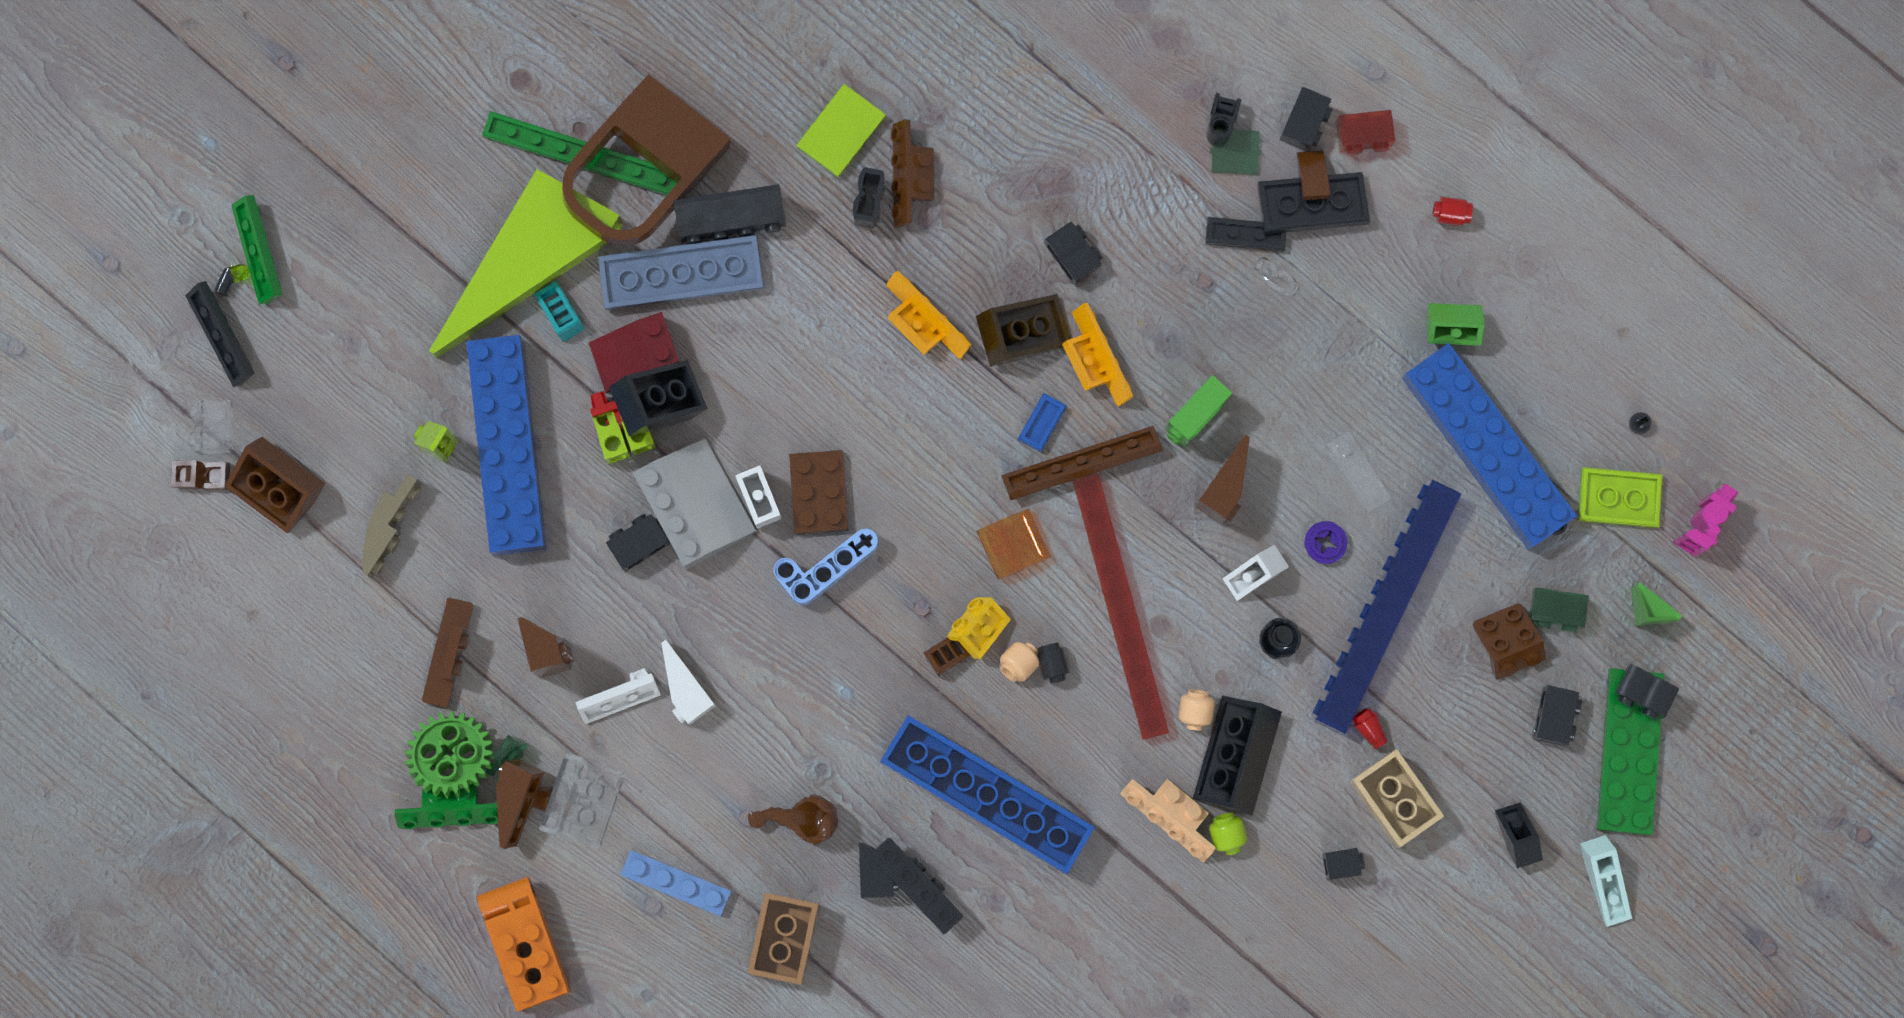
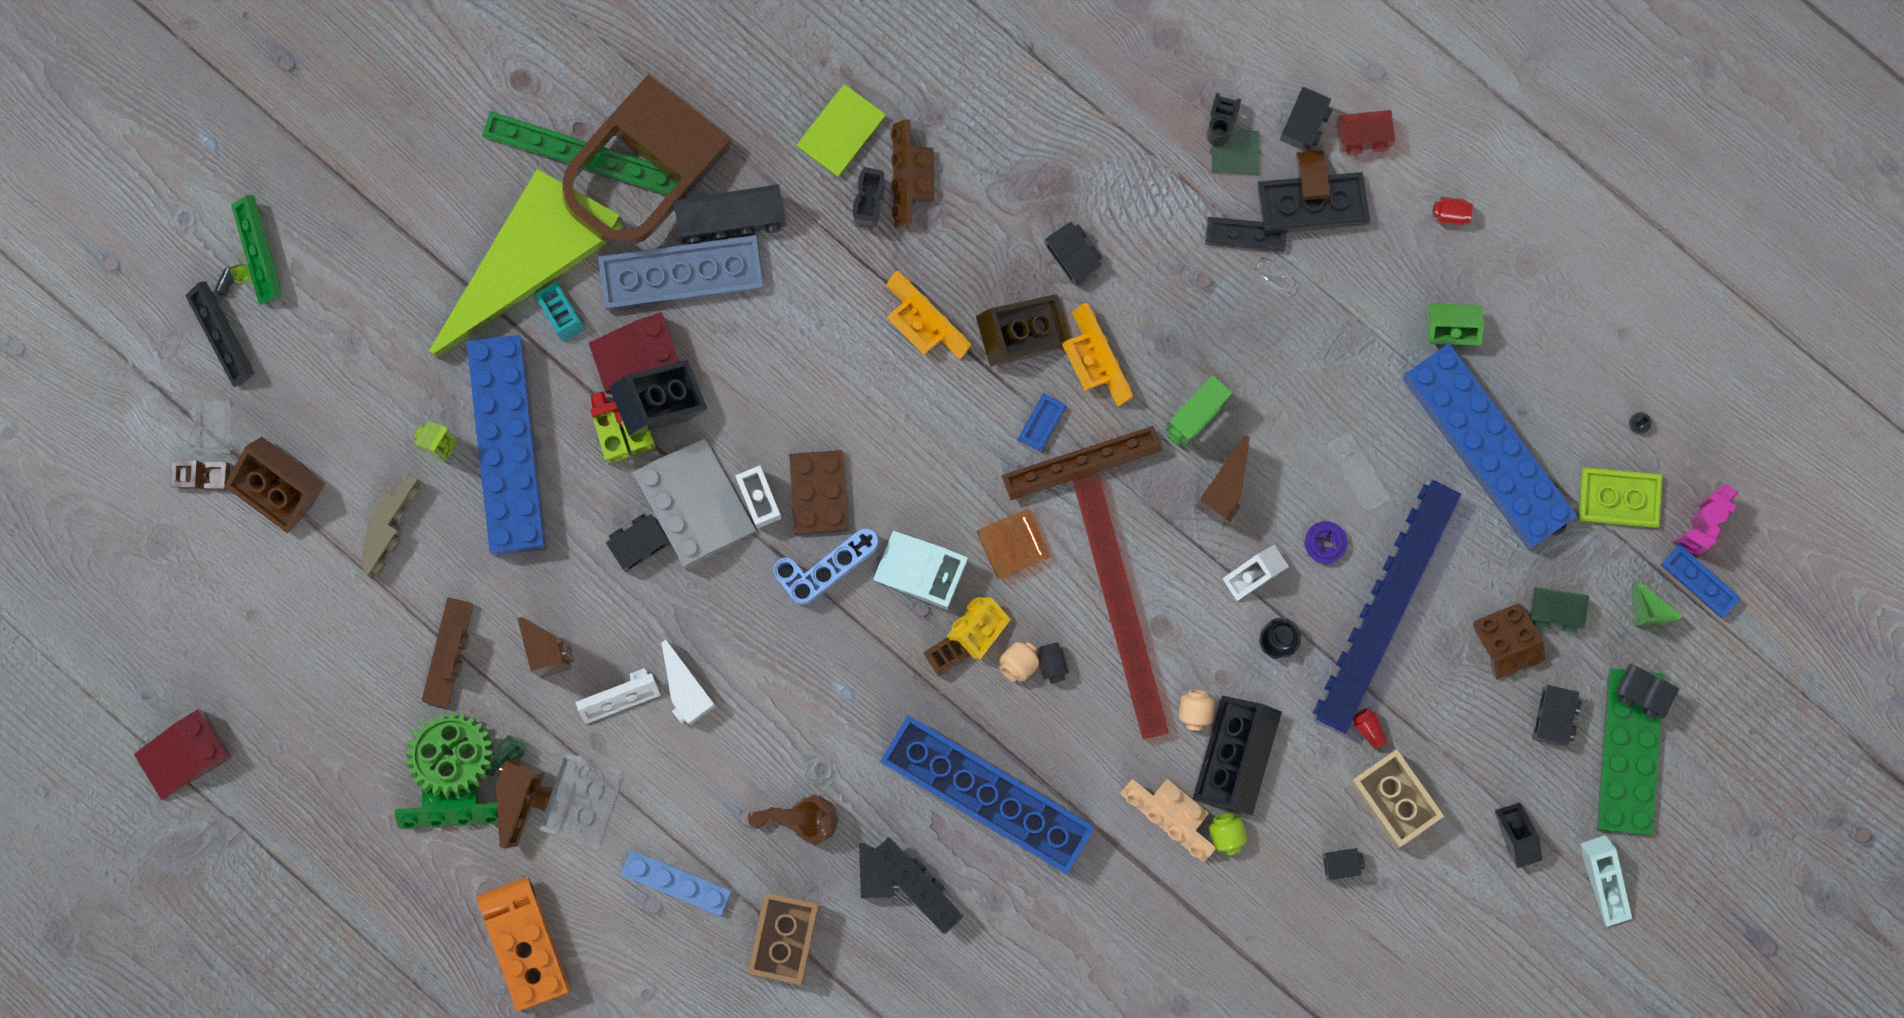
(182, 754): none -> dark red slope
(921, 569): none -> light aqua slope
(1700, 581): none -> blue plate

